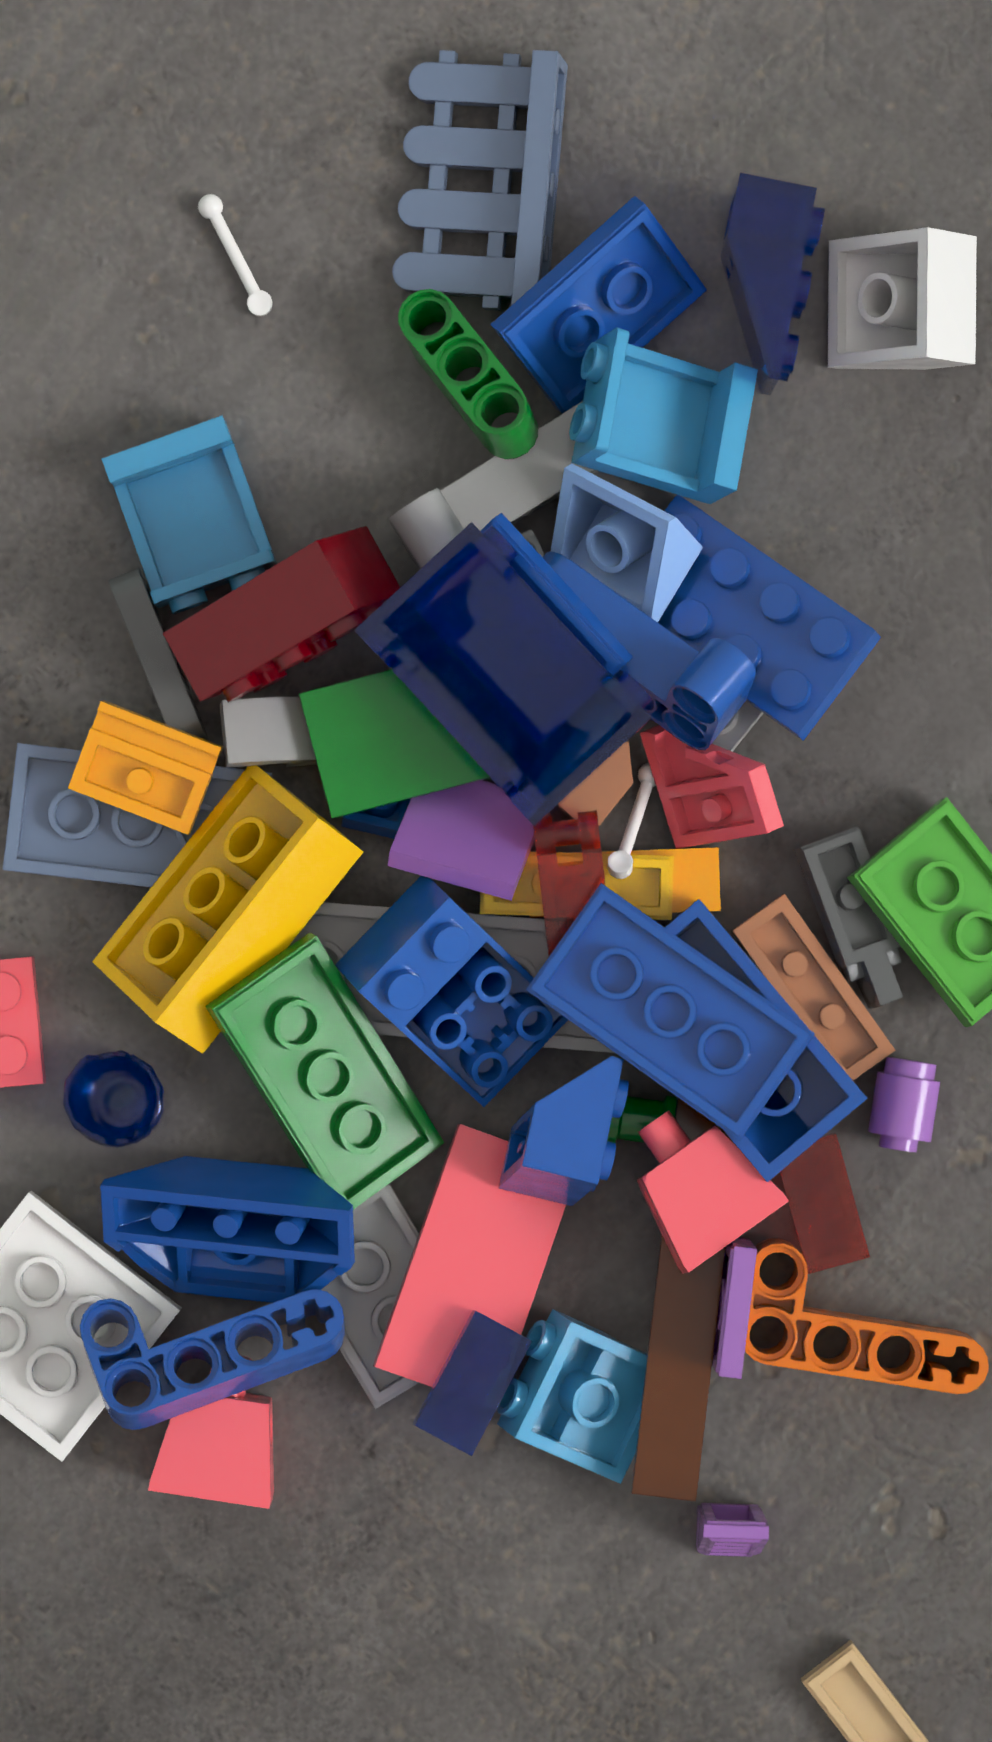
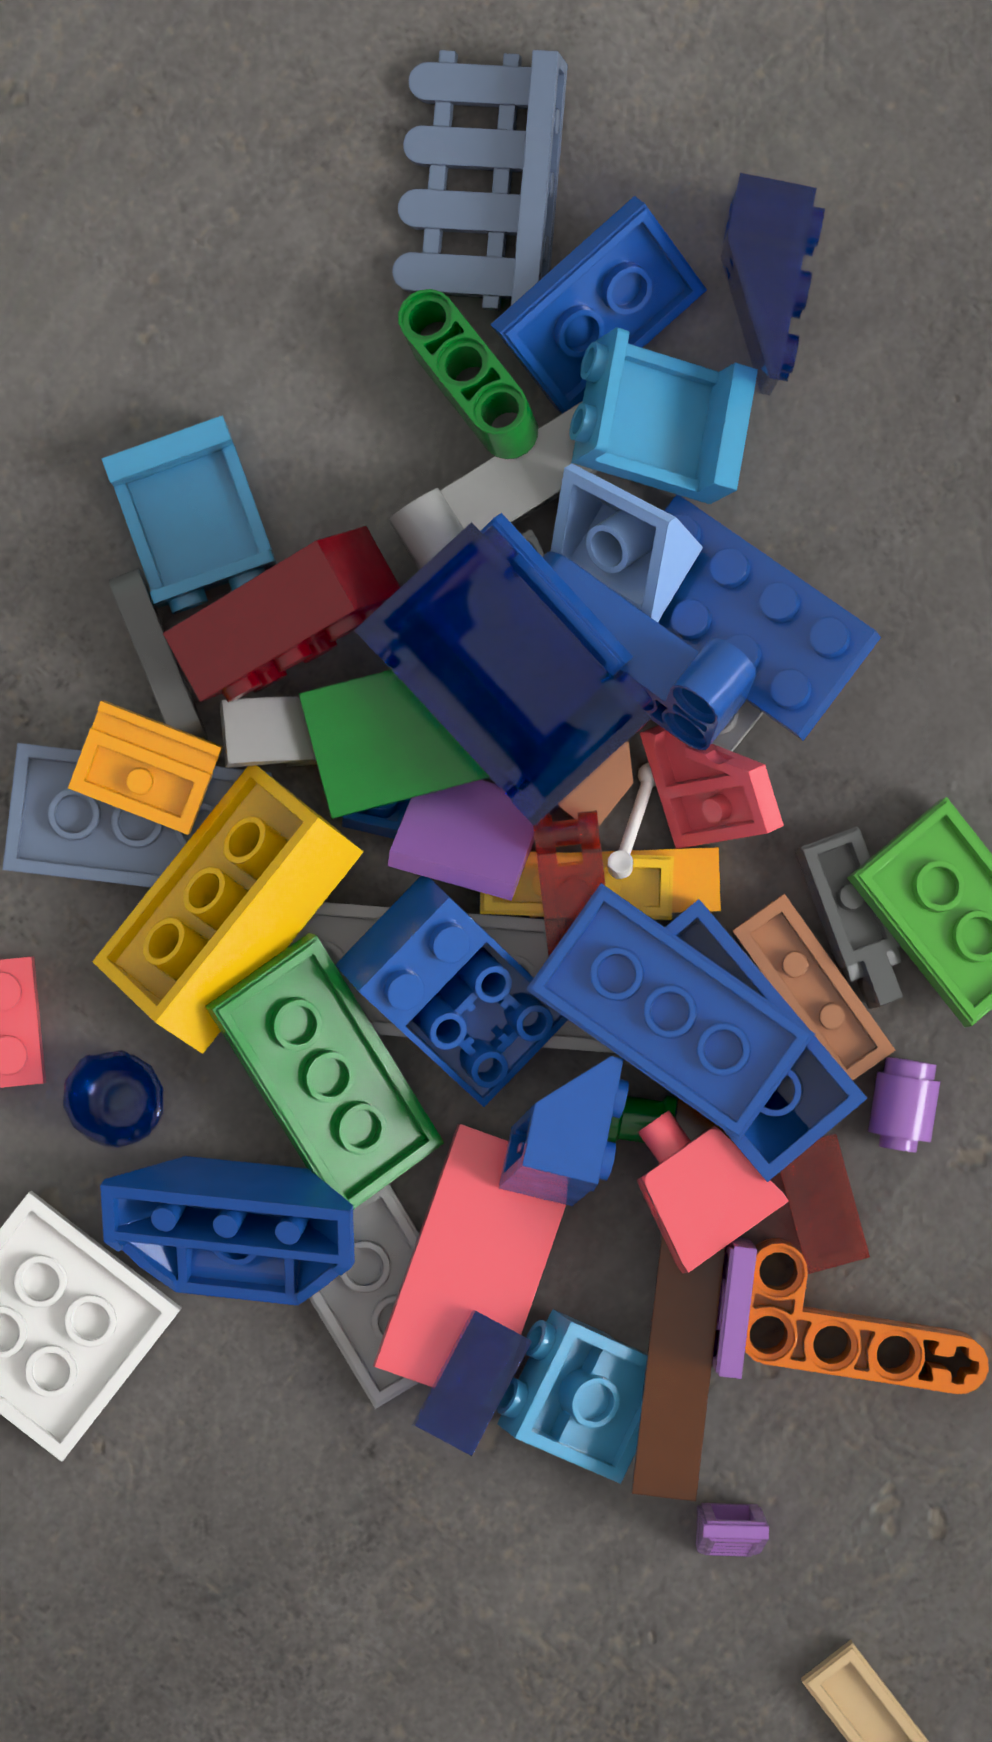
(214, 1345): blue beam -> none
(220, 1452): coral torso -> none
(259, 301): white hinge -> none
(902, 300): white slope -> none

